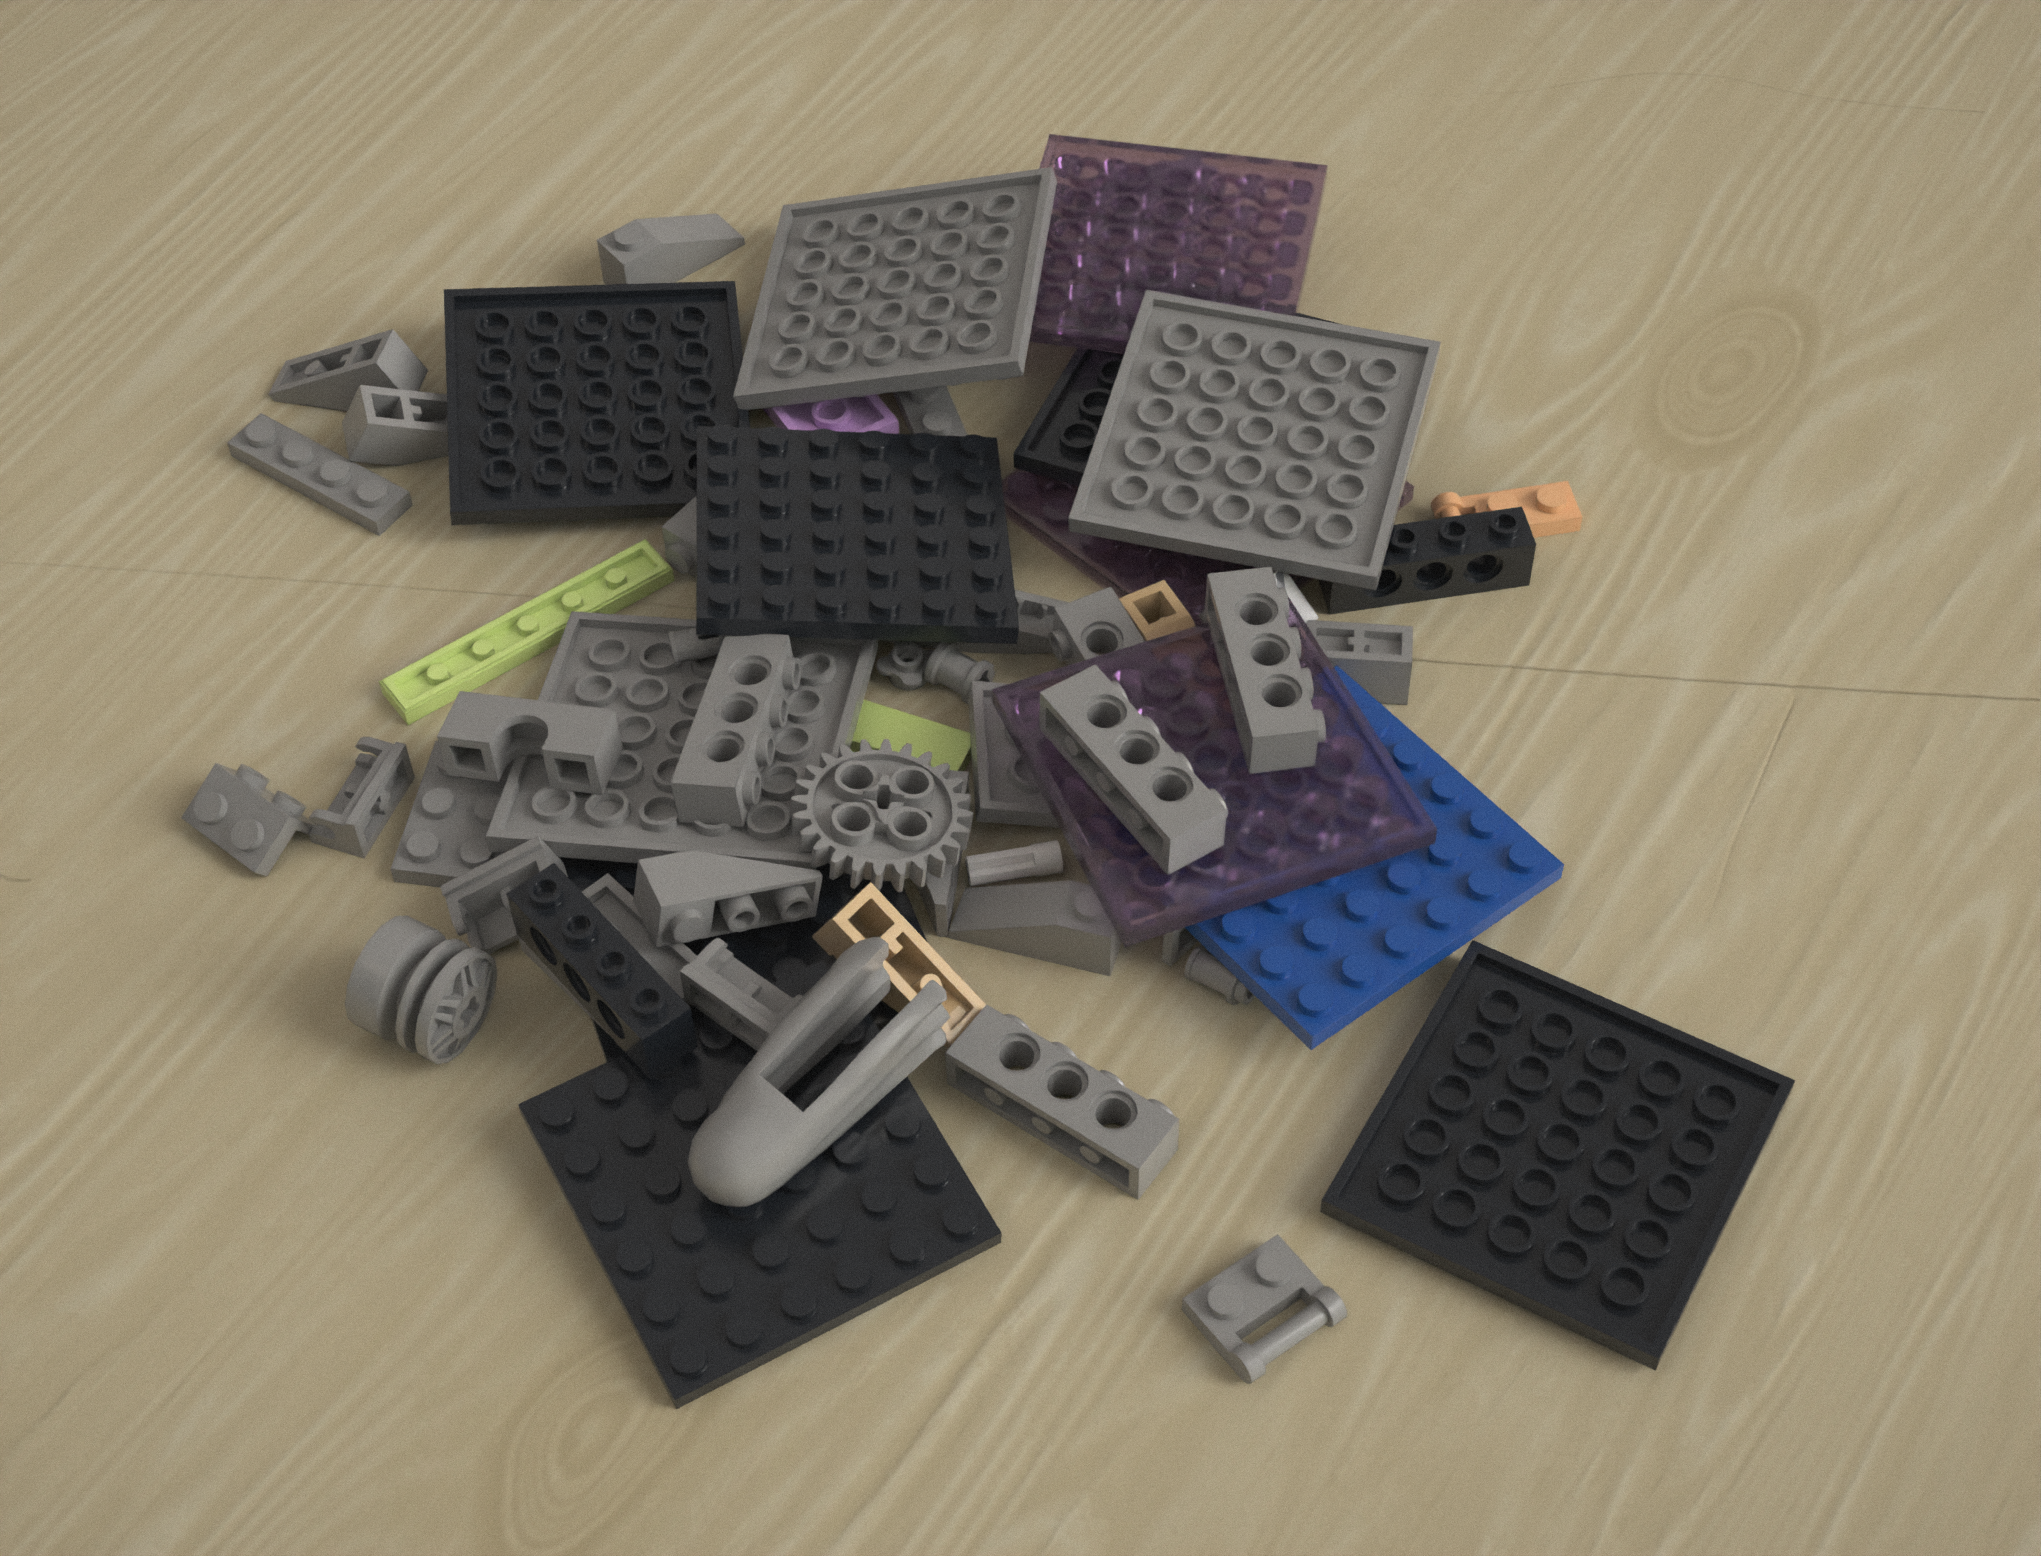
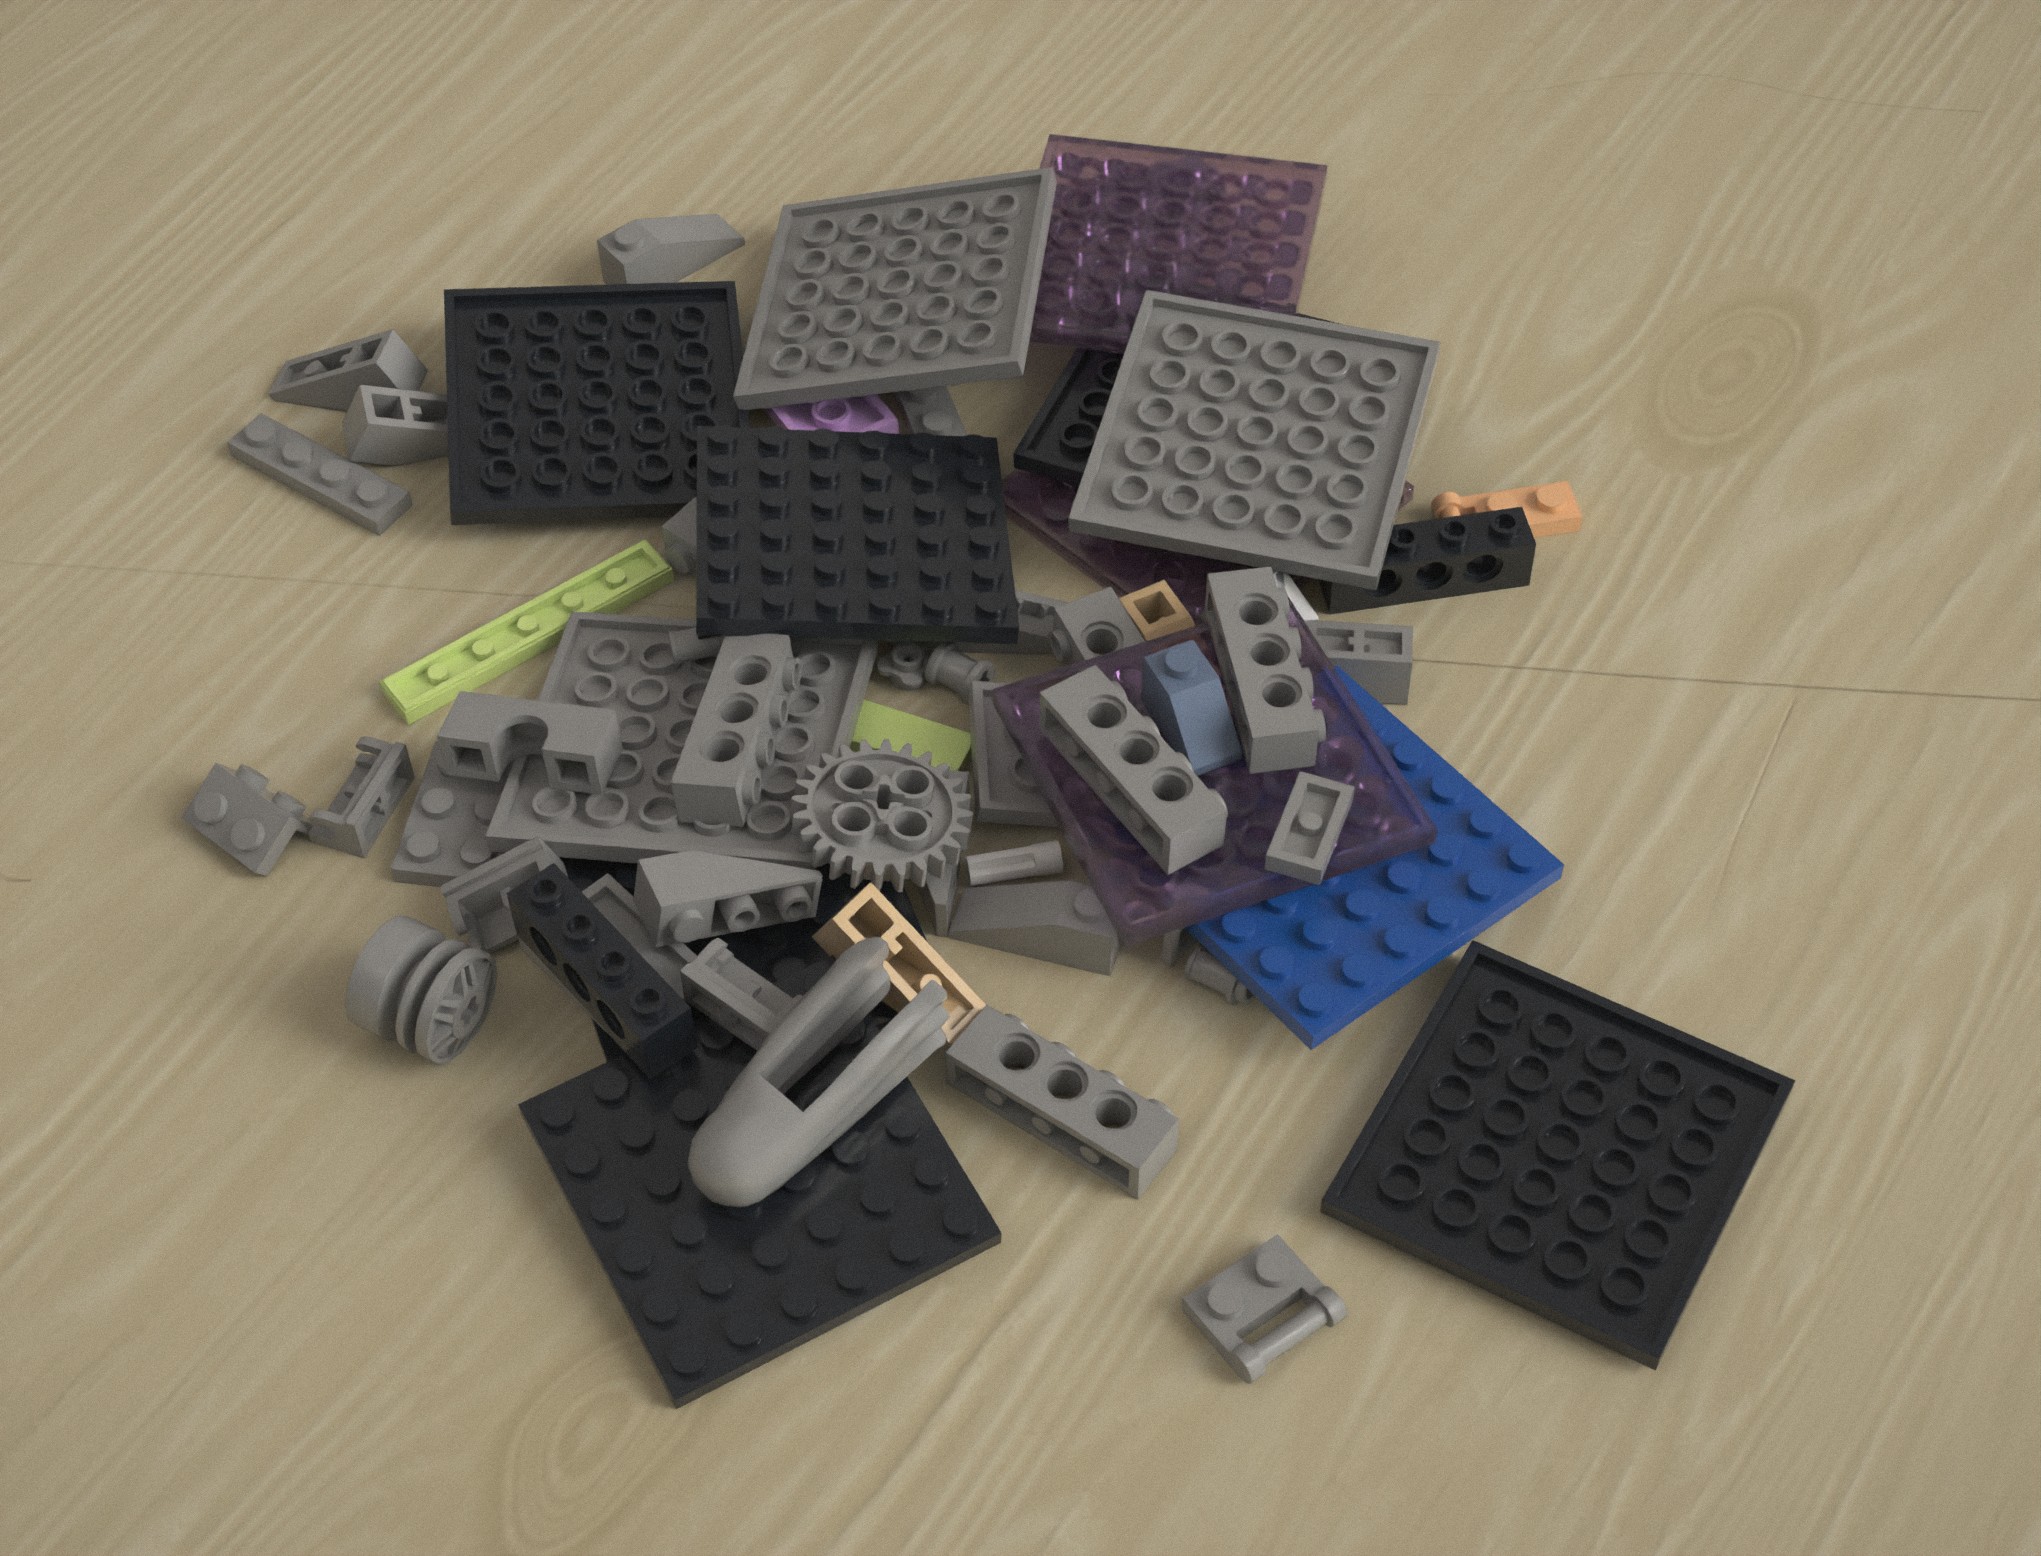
(1190, 706): none -> sand blue slope
(1309, 828): none -> light grey plate

